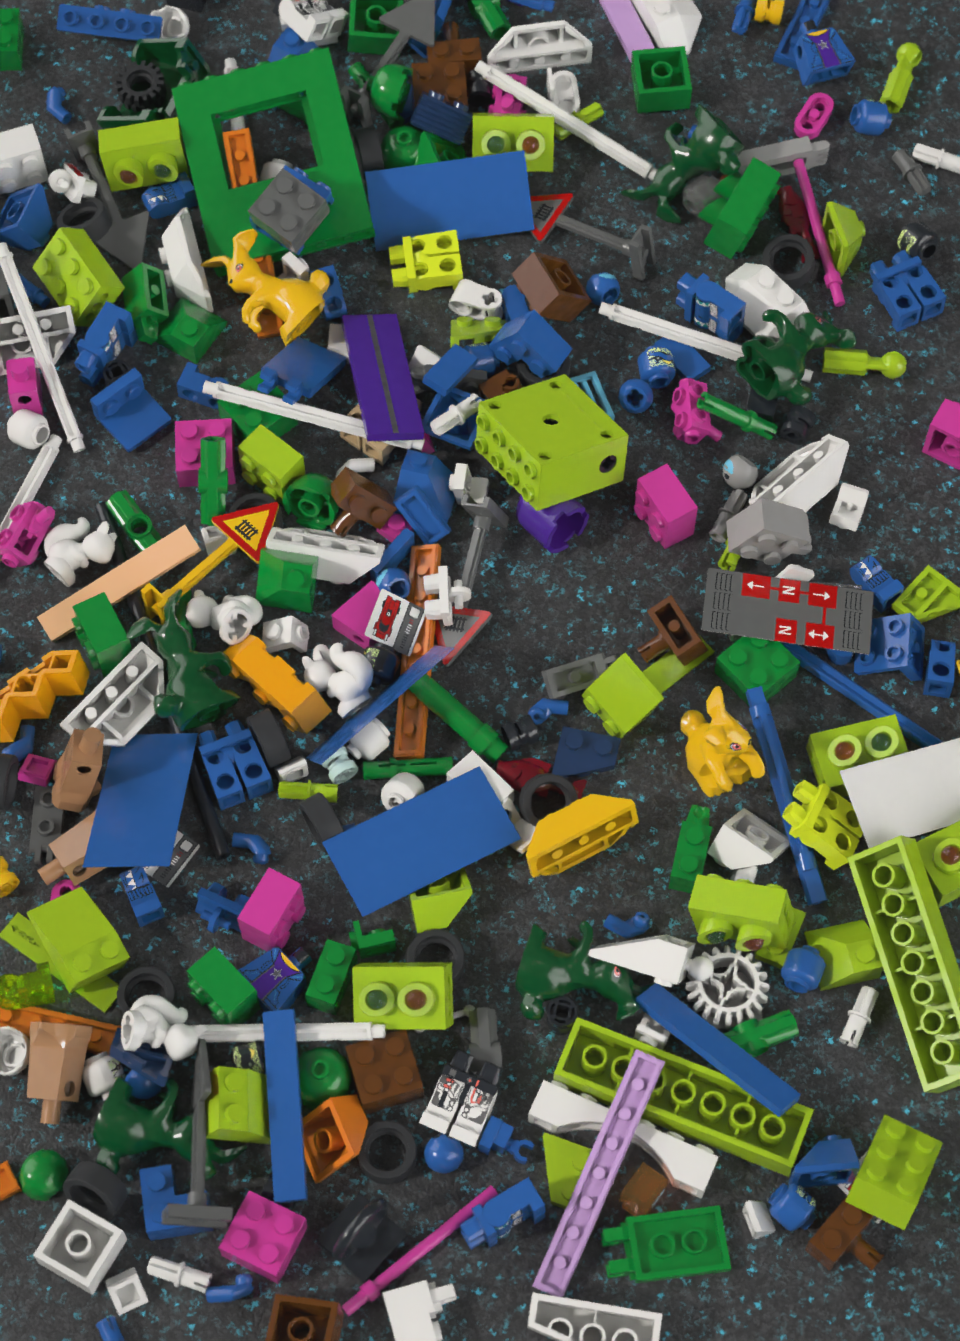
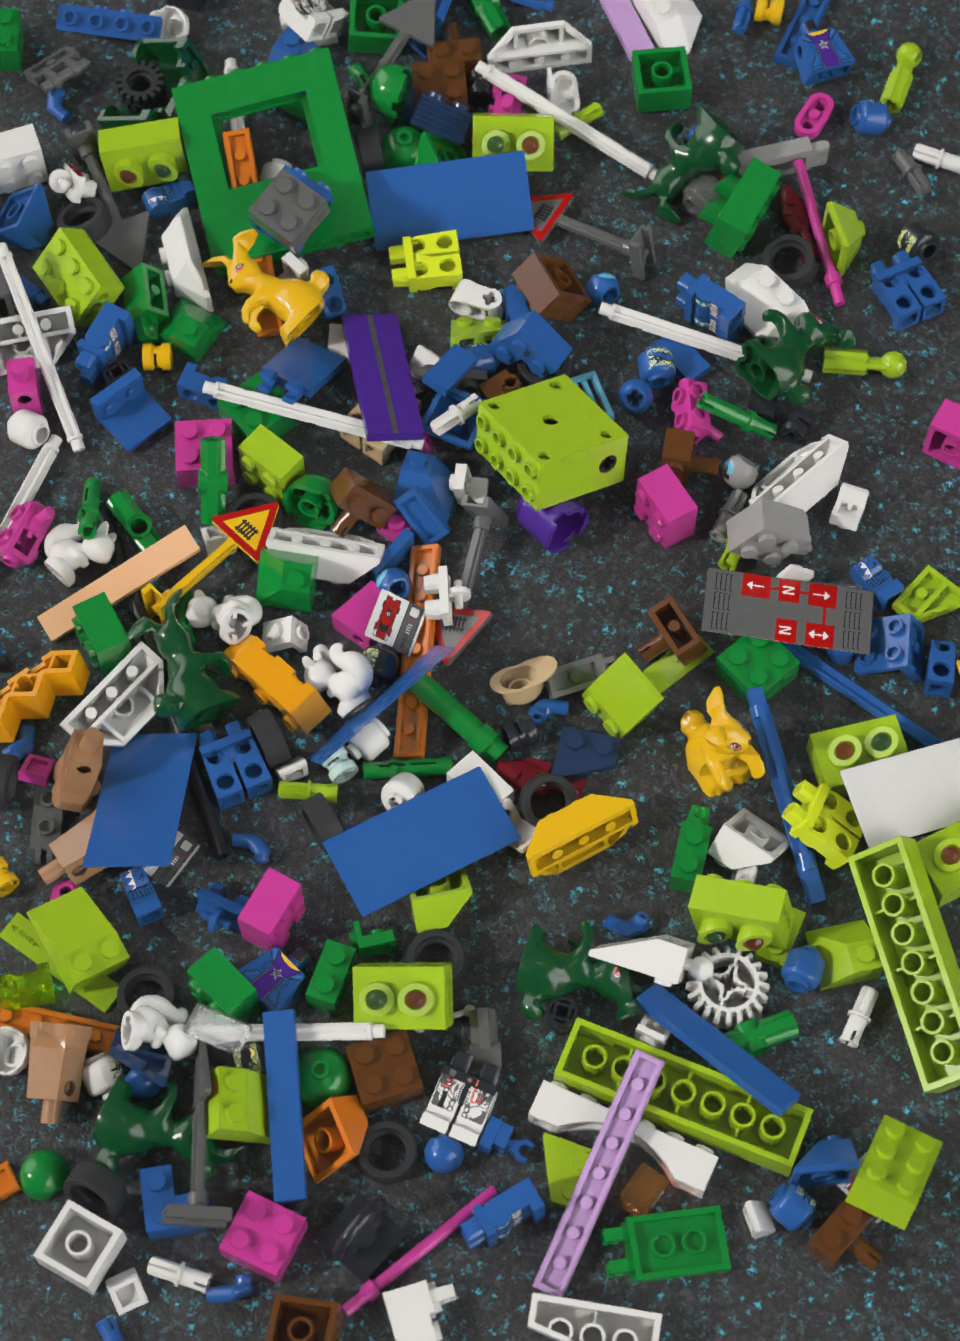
(56, 69): none -> dark grey plate
(89, 513): none -> green pin
(157, 356): none -> yellow wheel
(217, 1029): none -> clear tile
(359, 465): white arm -> none
(523, 681): none -> tan piece
(681, 459): none -> reddish brown brick

